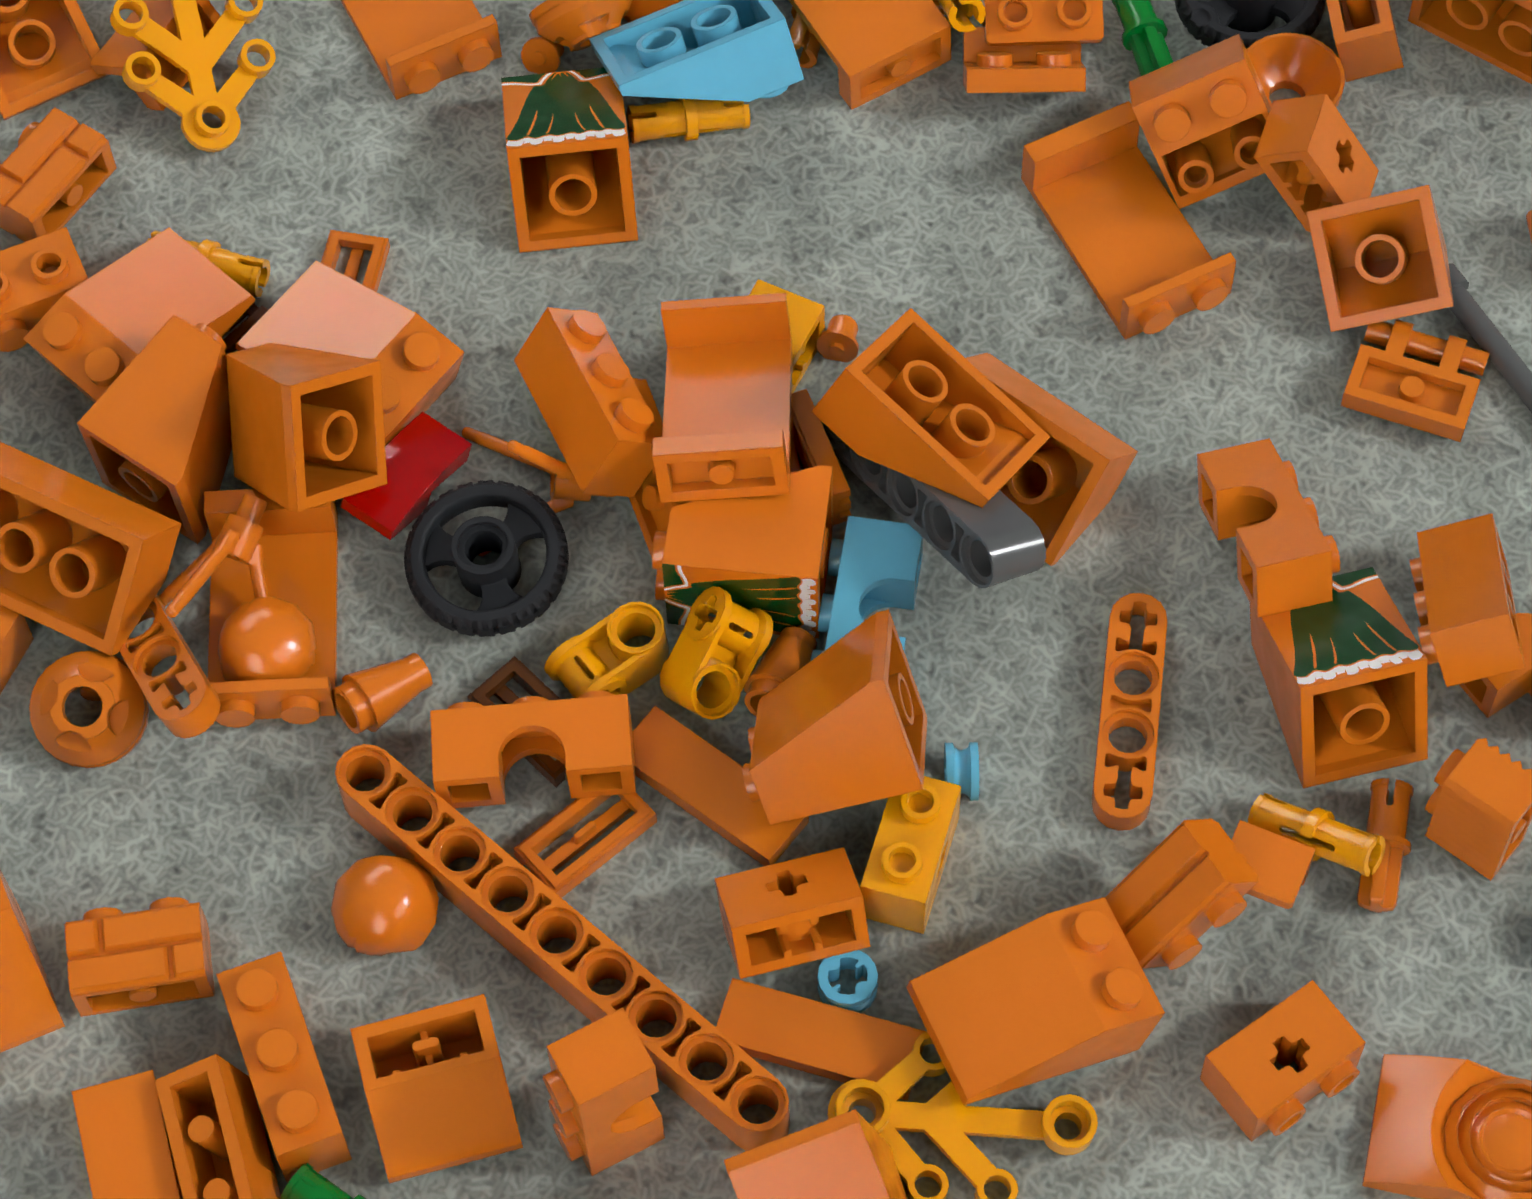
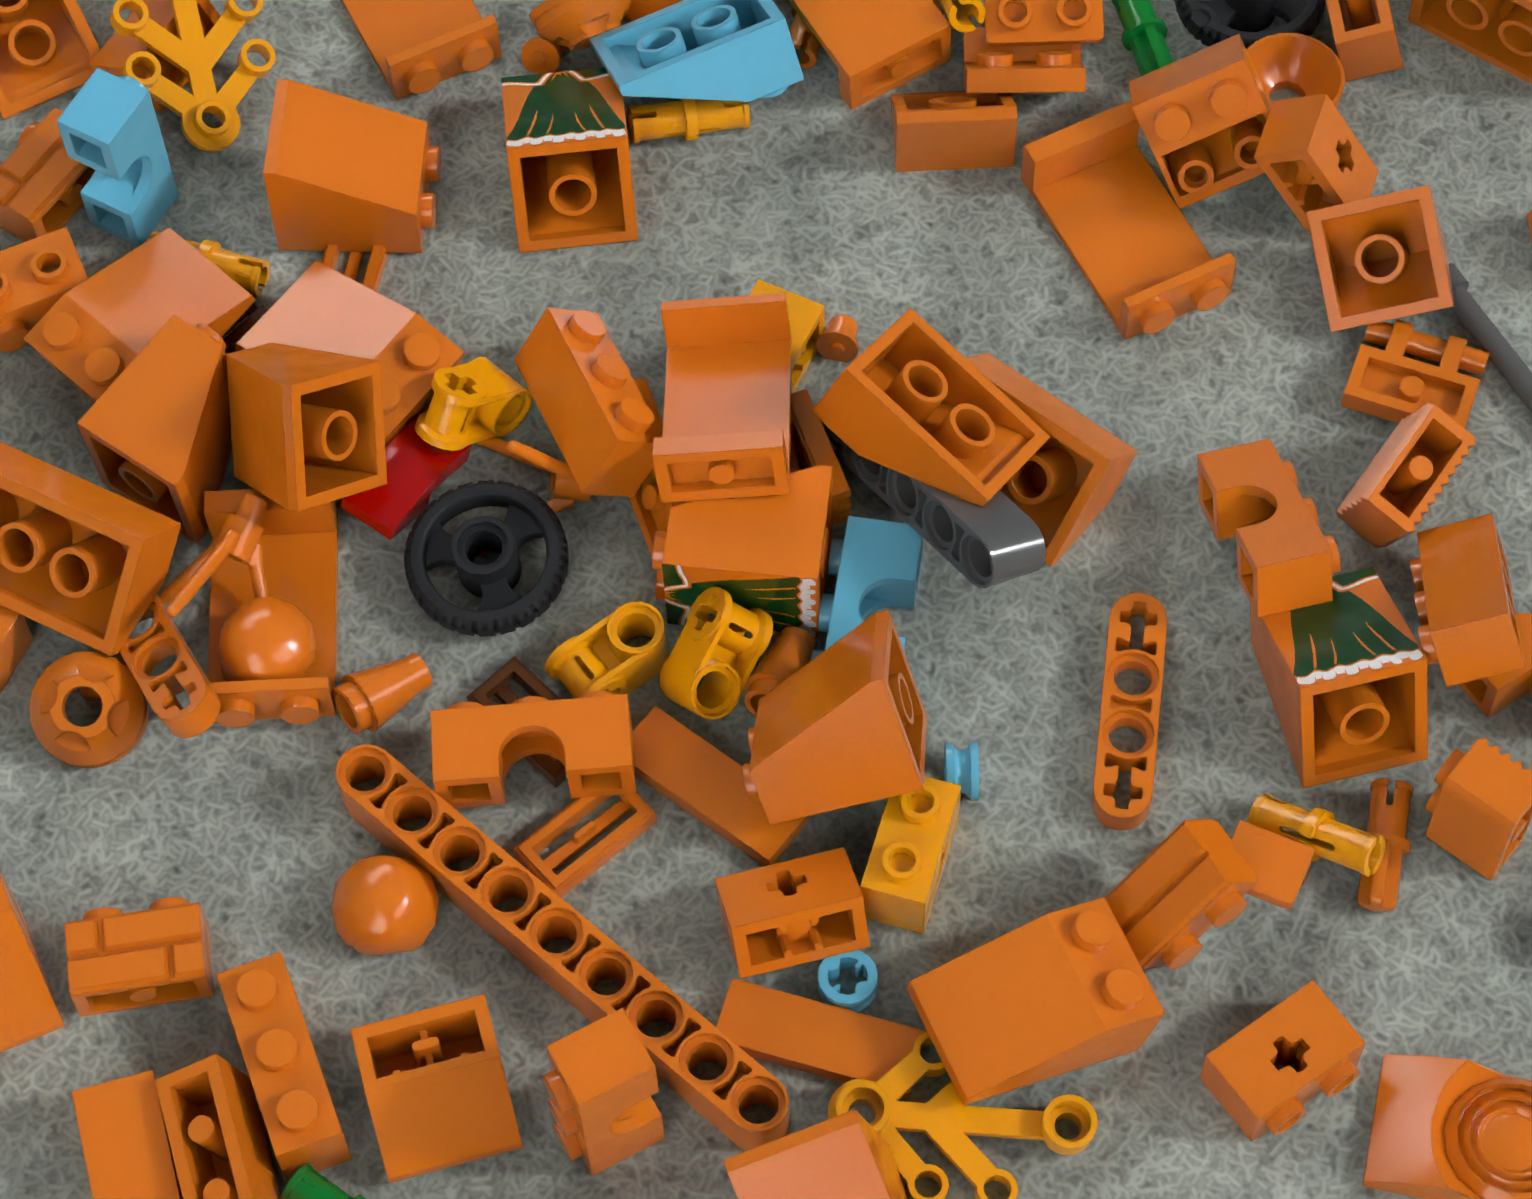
(119, 136): none -> medium azure arch
(347, 173): none -> orange slope
(472, 405): none -> light orange piece
(953, 130): none -> orange slope
(1406, 476): none -> orange brick

